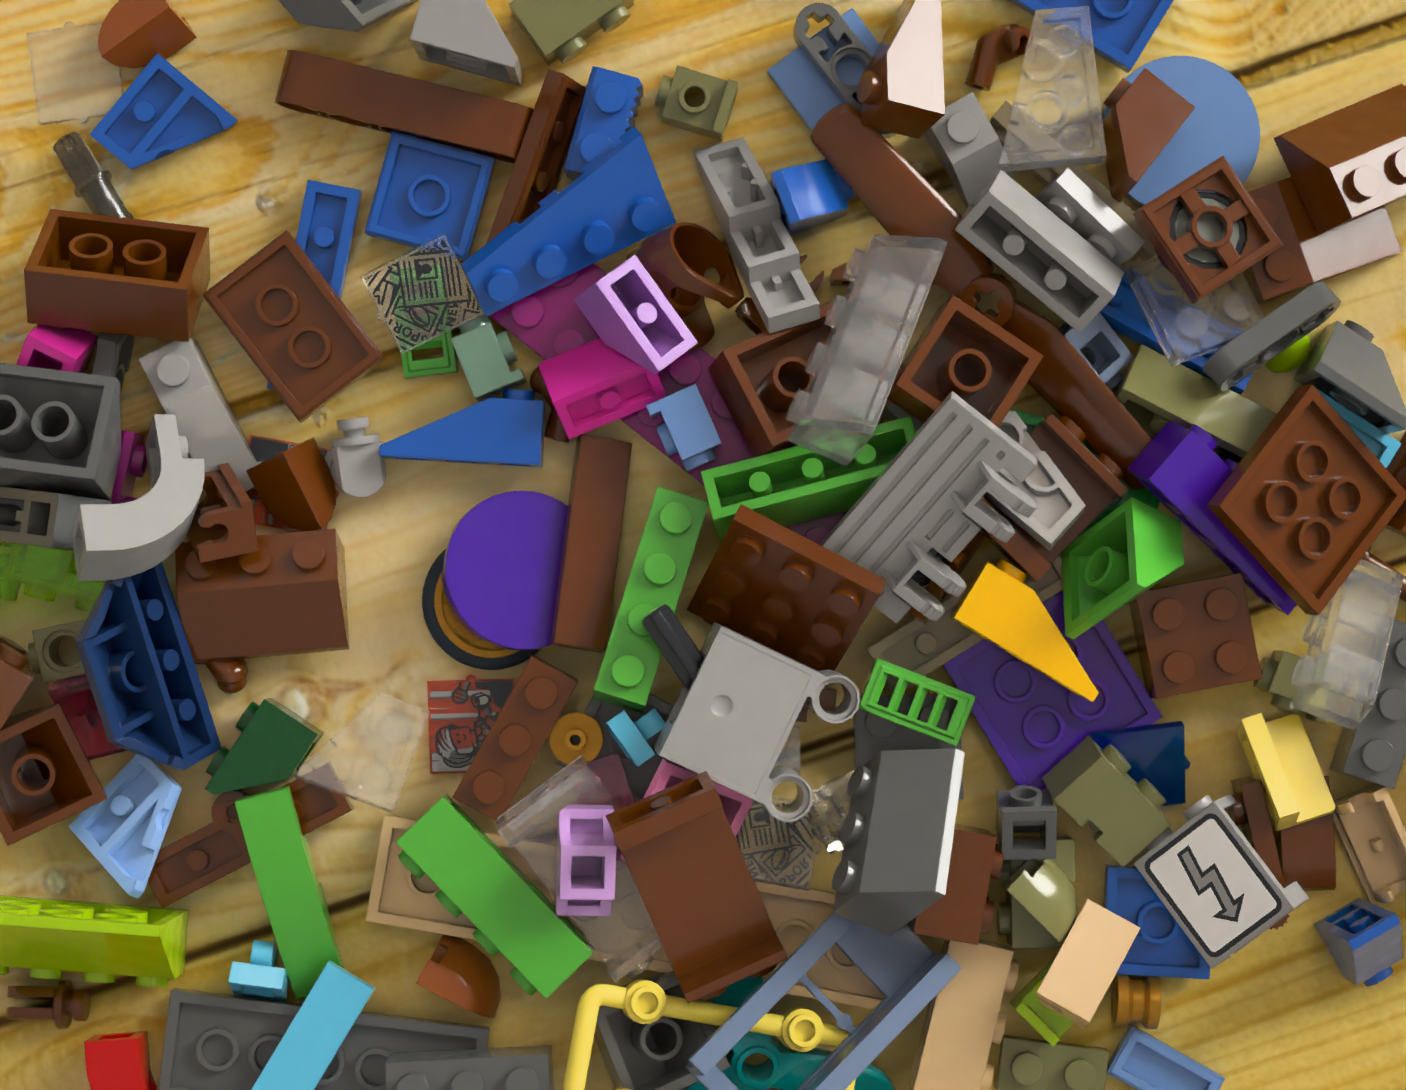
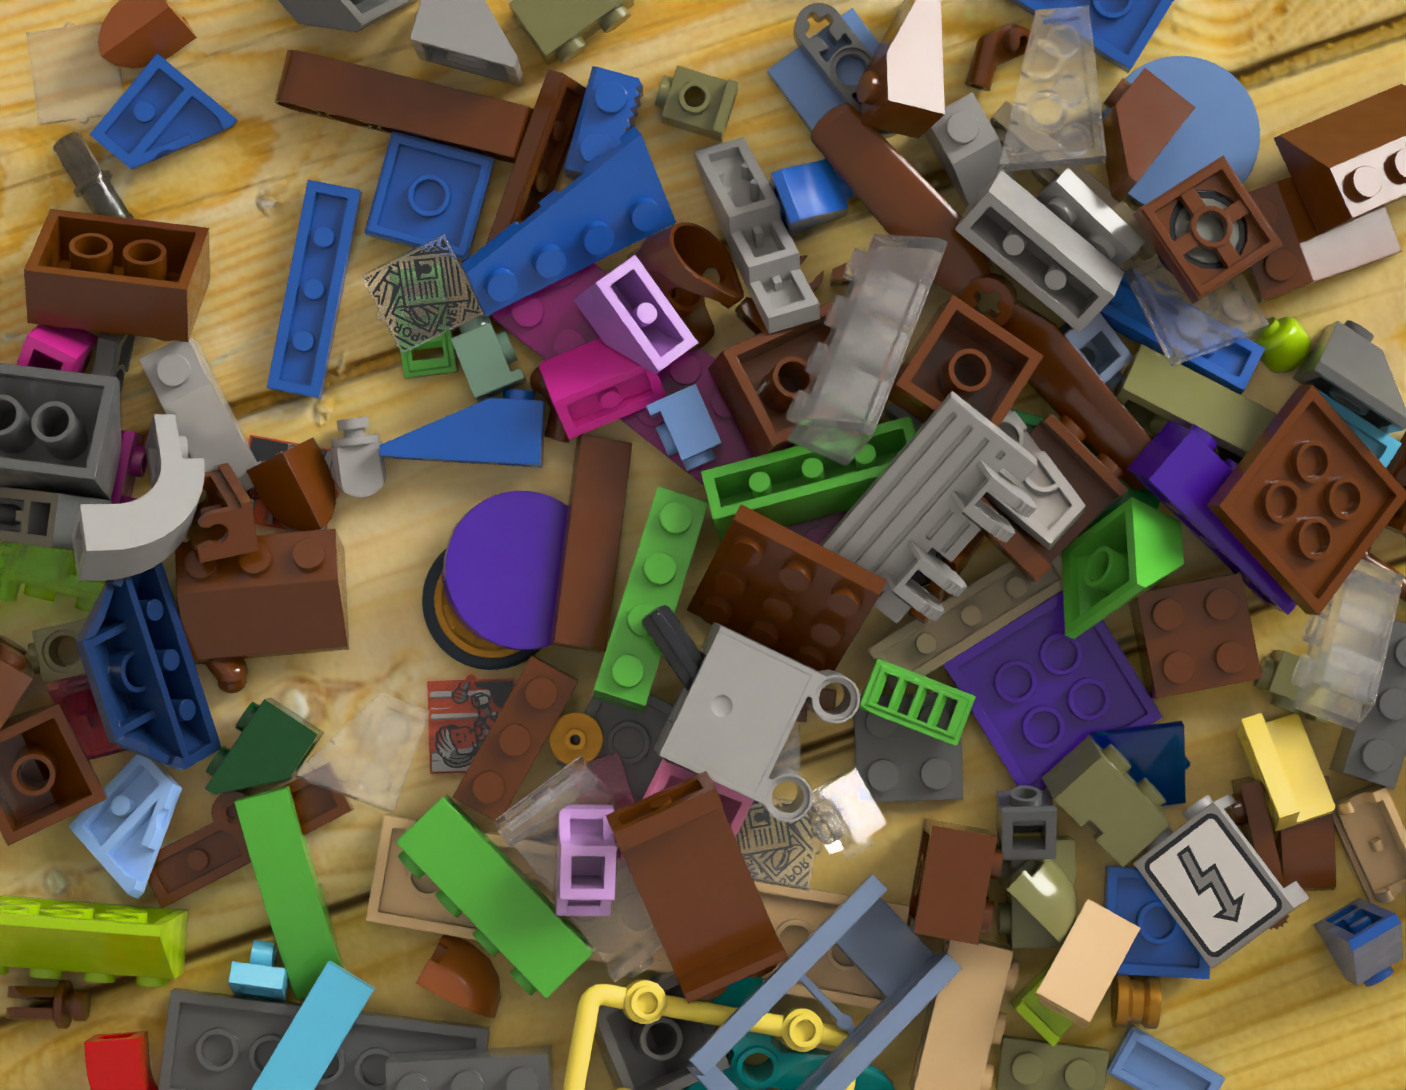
(293, 326): reddish brown tile -> none
(632, 736): medium azure tile -> none
(898, 836): dark grey slope -> none
(1017, 622): yellow slope -> none
(1271, 335): dark grey beam -> none

